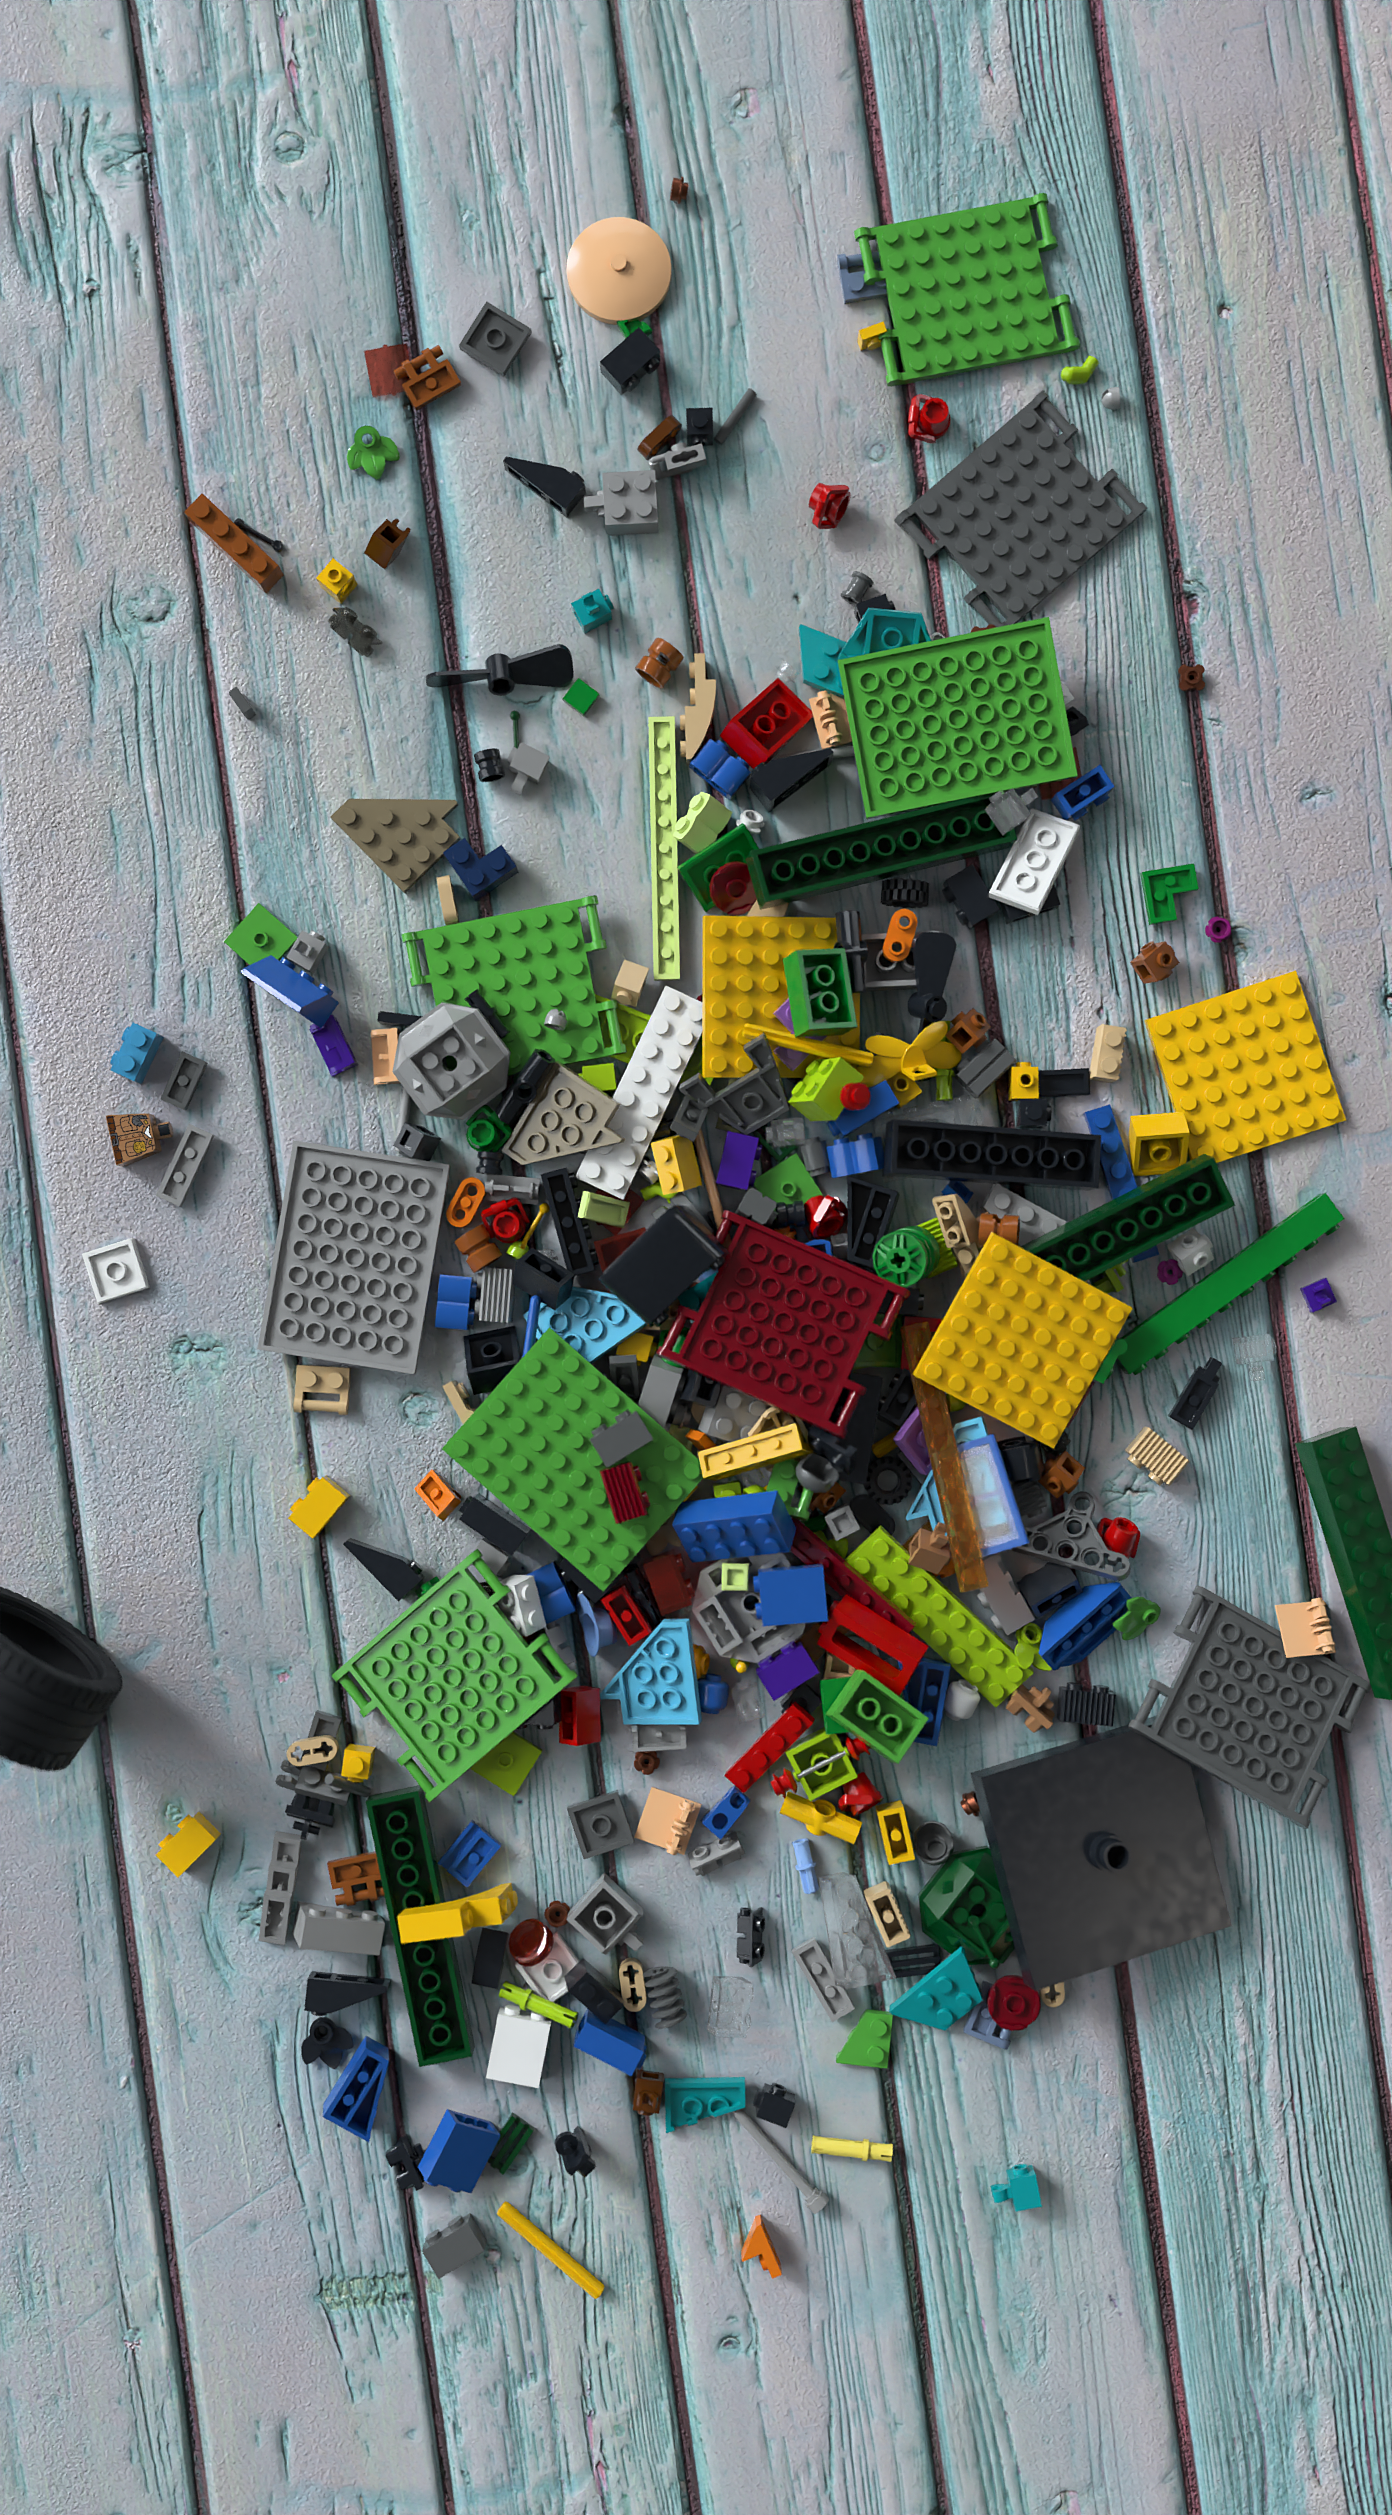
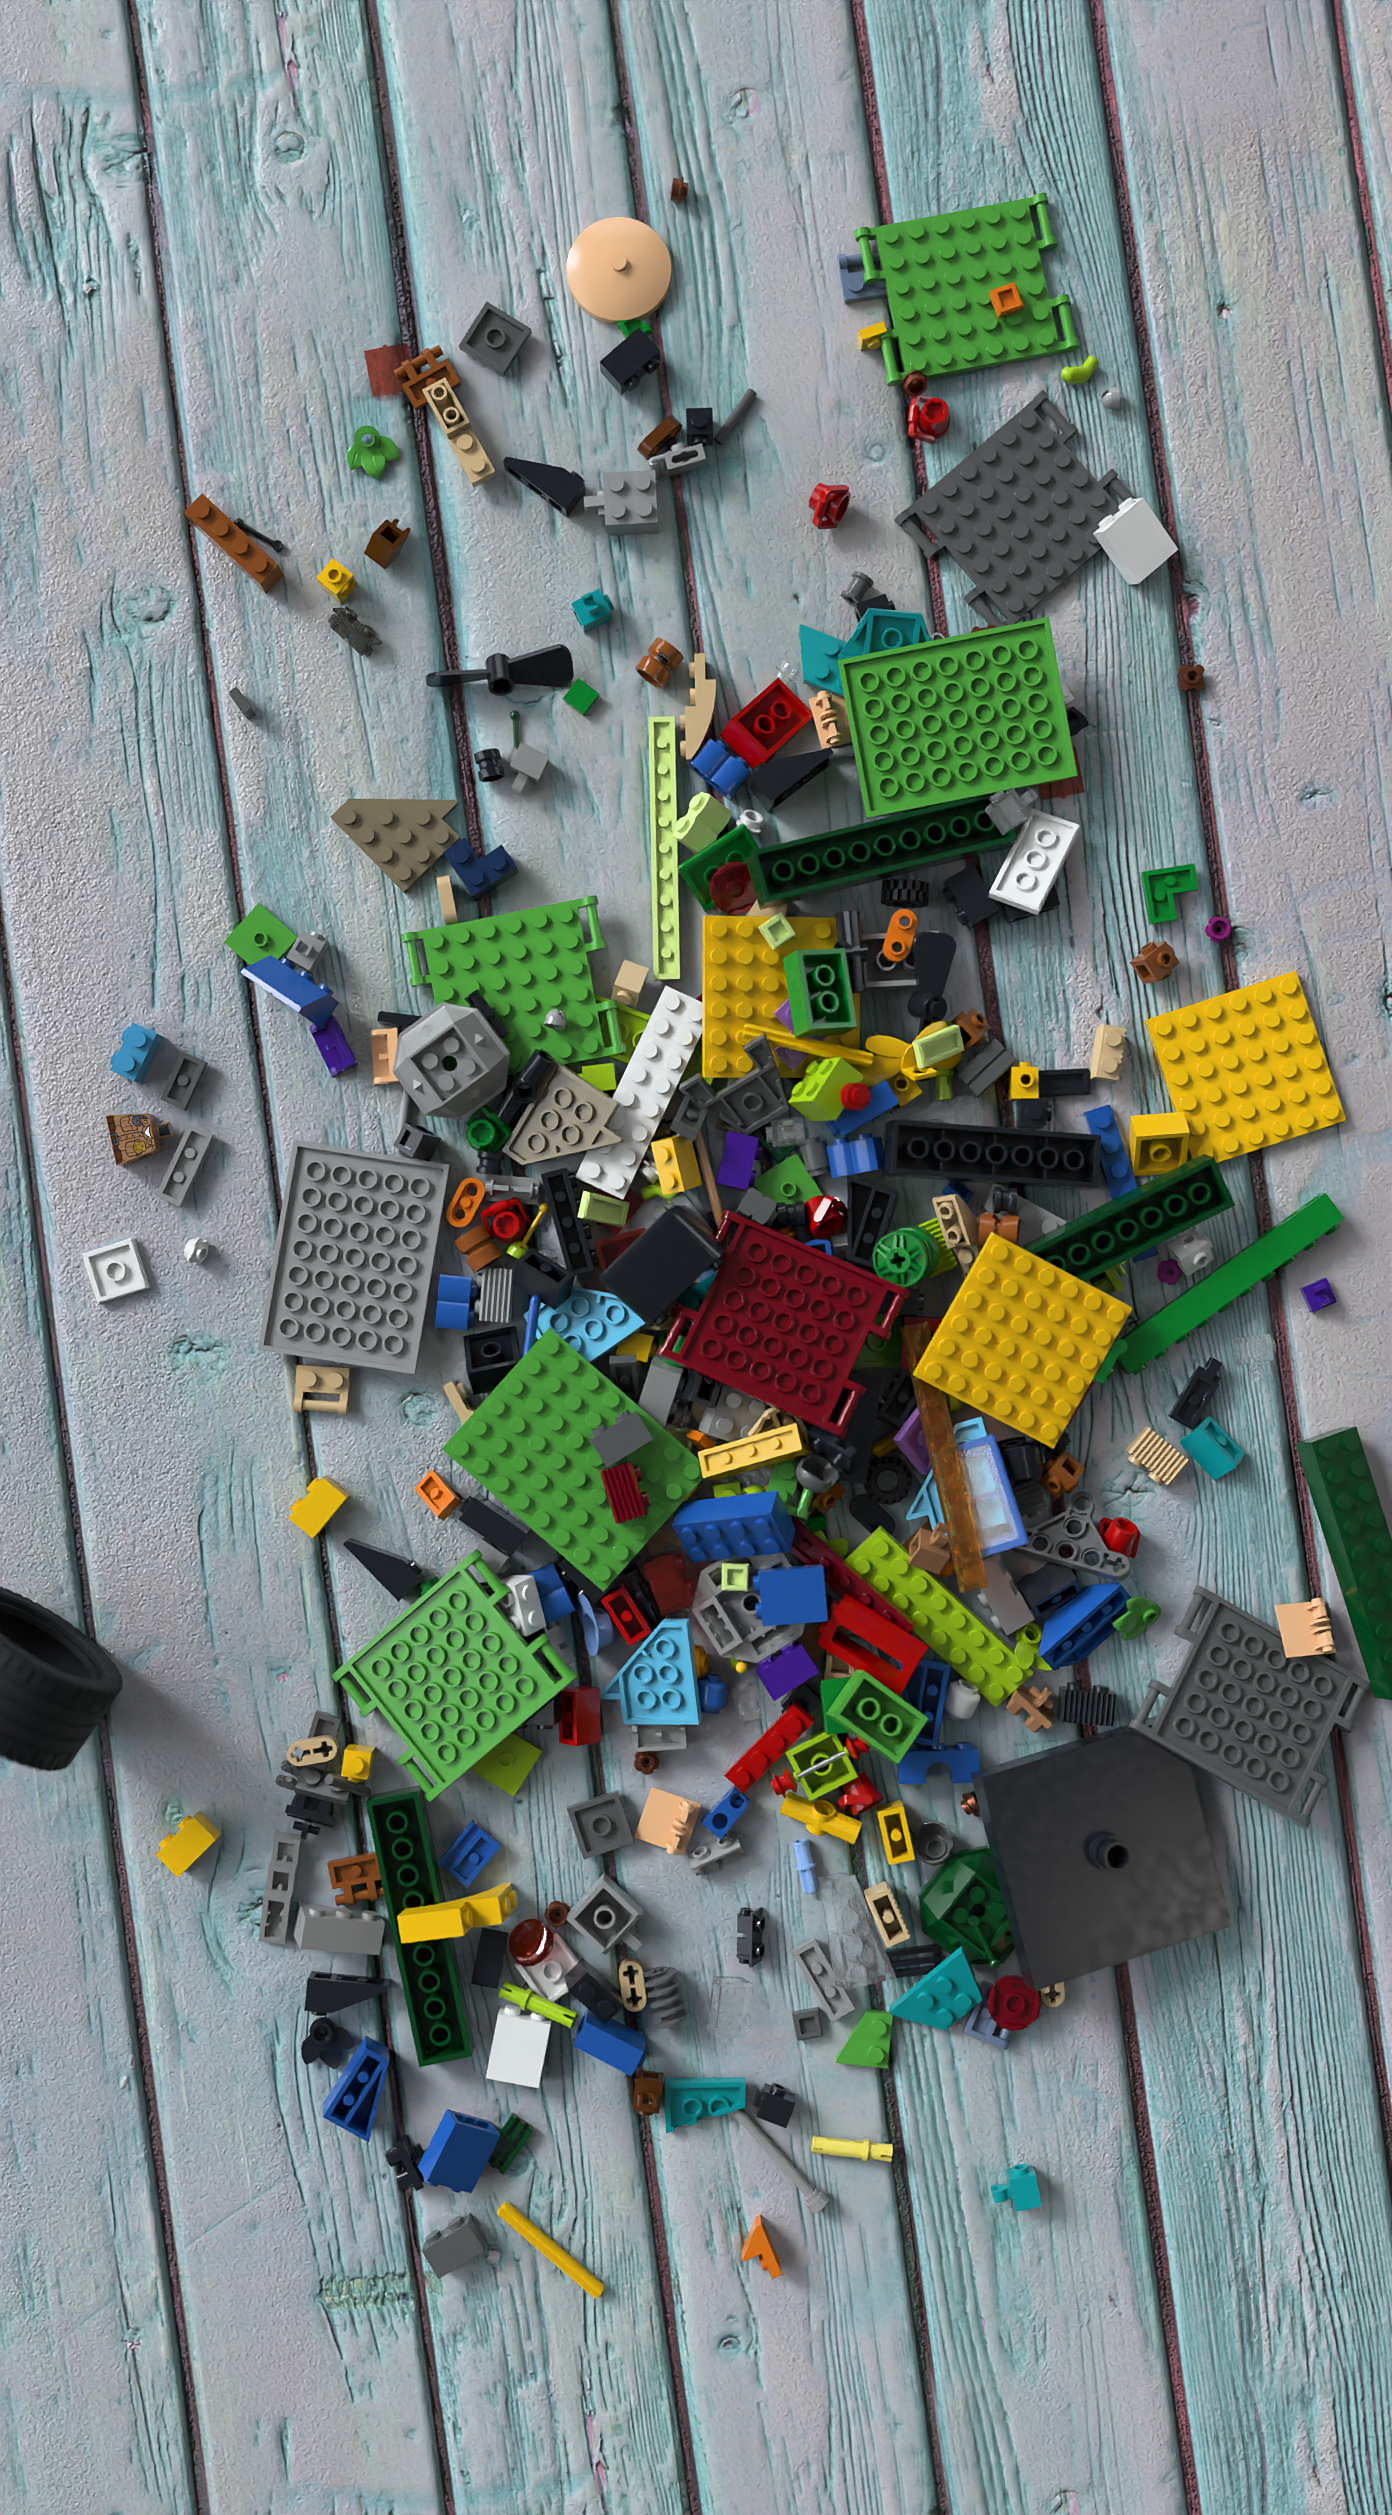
(196, 1251): none -> white plate
(459, 432): none -> tan slope
(575, 2152): black hips -> none
(776, 930): none -> yellowish green tile
(807, 2023): none -> dark grey tile
(841, 1521): light grey brick -> none
(915, 383): none -> copper plate
(938, 1046): none -> yellowish green tile
(961, 1759): none -> blue arch
(1004, 1200): none -> black wheel
(1006, 300): none -> orange tile
(1082, 793): blue brick -> none
(1135, 540): none -> white brick
(1212, 1448): none -> teal panel

